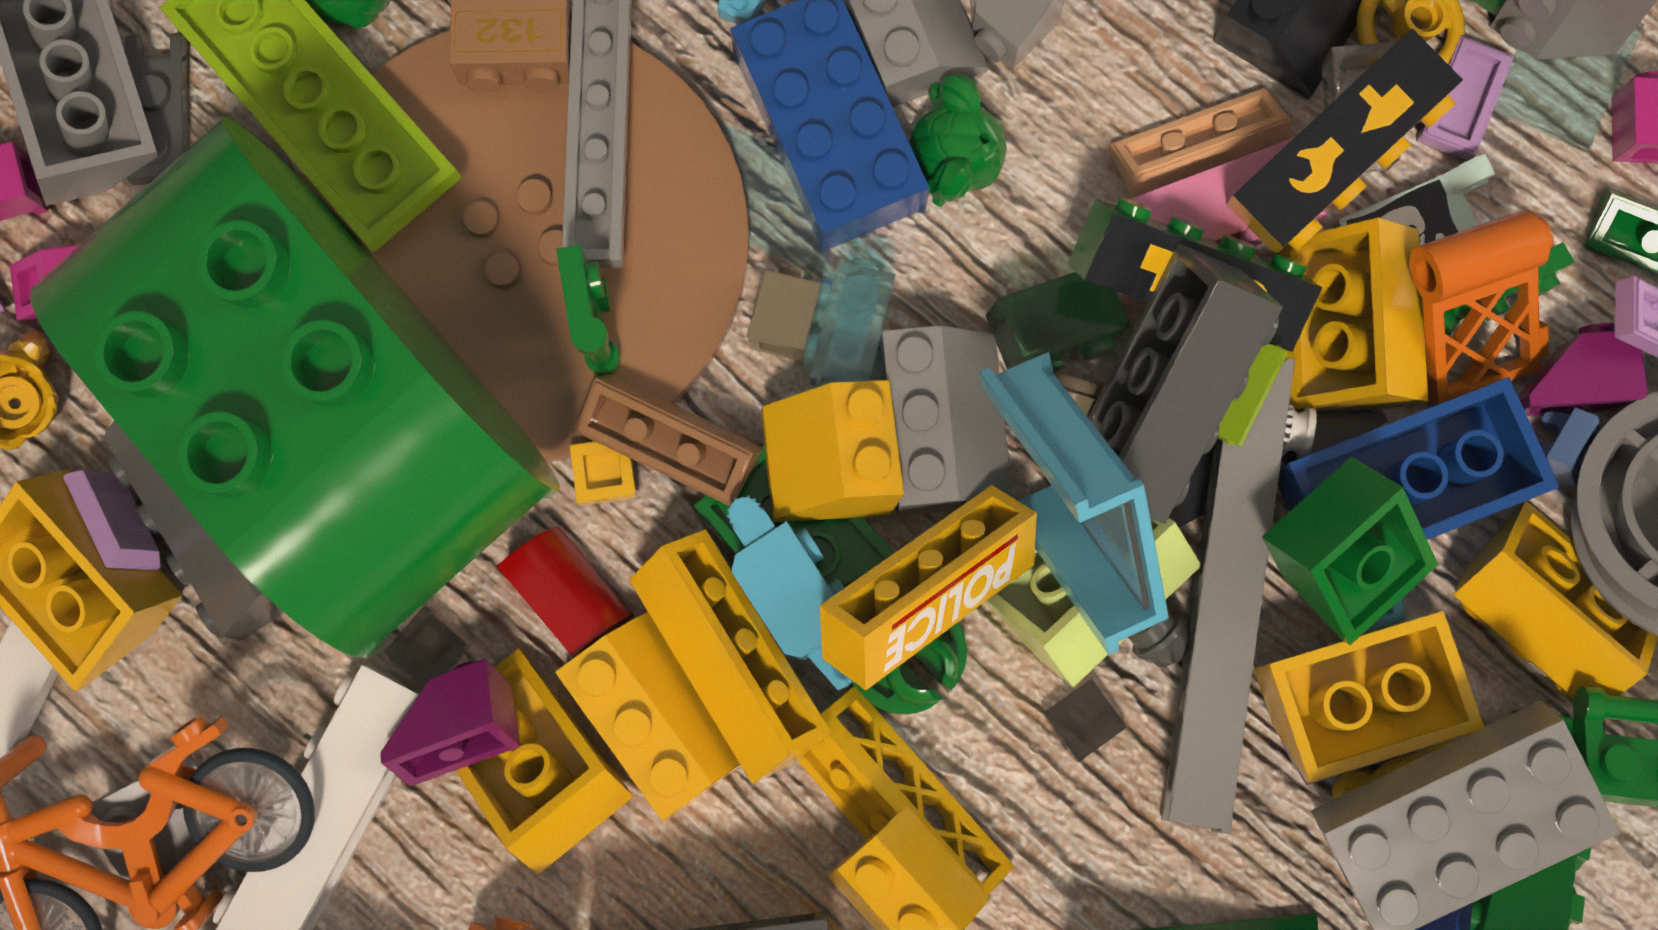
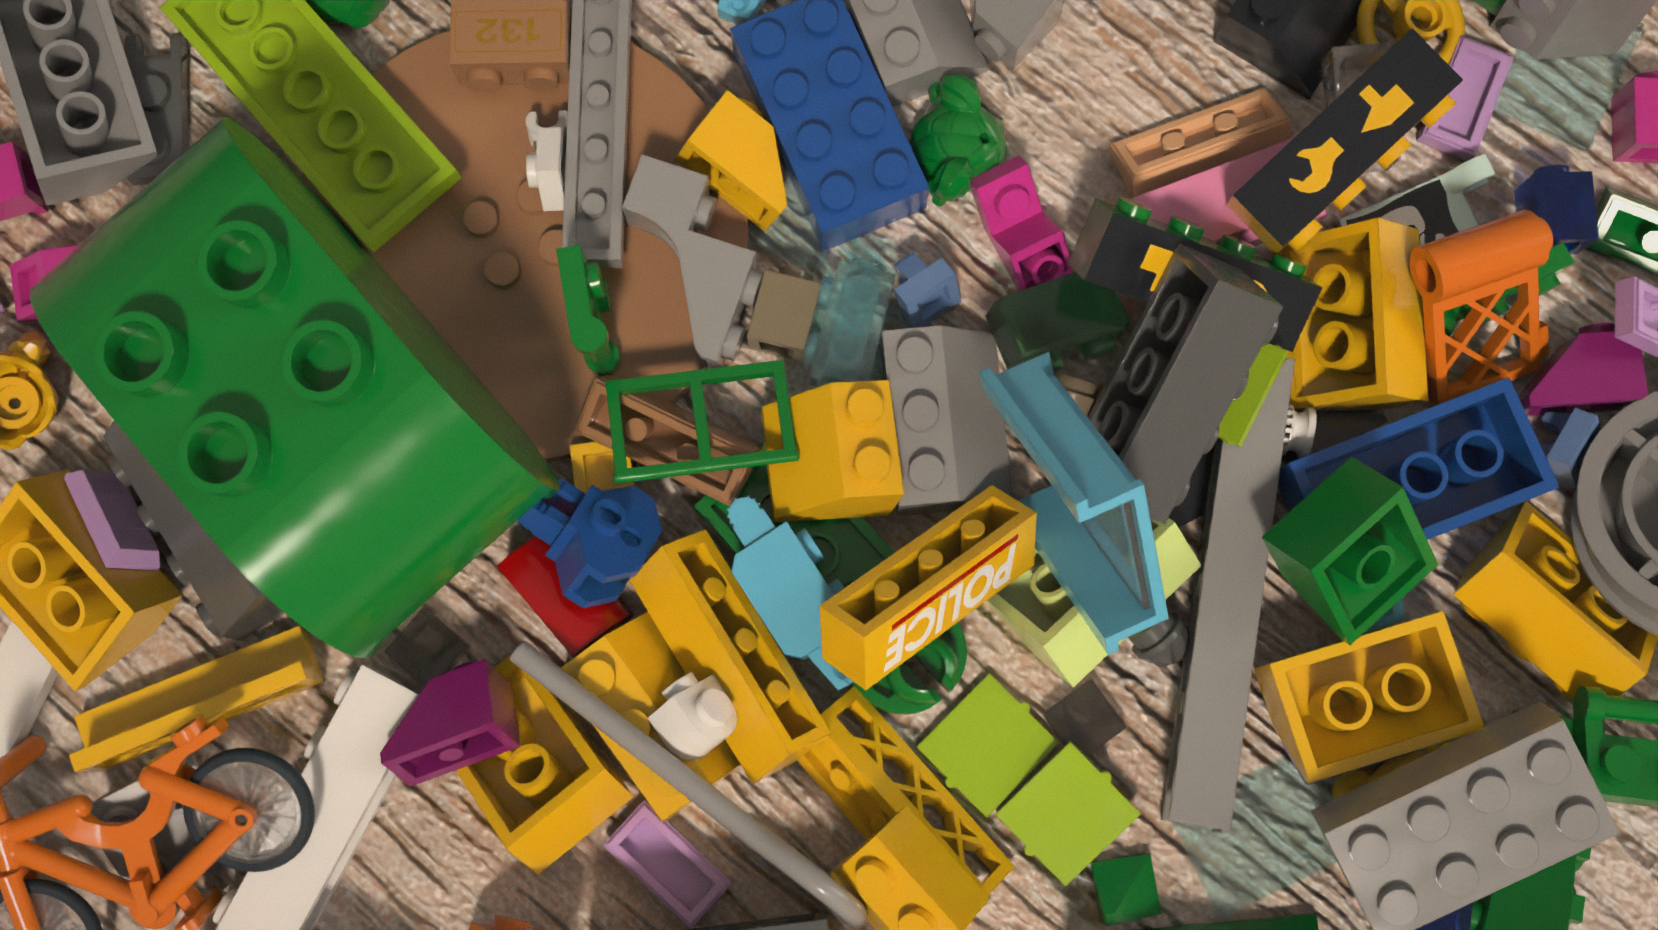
(219, 688): none -> yellow fence
(547, 165): none -> white plate
(595, 538): none -> blue hinge
(667, 864): none -> lavender tile
(694, 717): none -> white plate
(695, 380): none -> green window
(715, 274): none -> light grey arch
(739, 158): none -> yellow slope
(753, 834): none -> light grey piece
(925, 290): none -> medium blue tile
(987, 745): none -> lime piece
(1018, 228): none -> dark pink slope
(1068, 813): none -> lime piece
(1125, 889): none -> green slope
(1268, 845): none -> clear light blue piece
(1564, 202): none -> clear blue brick

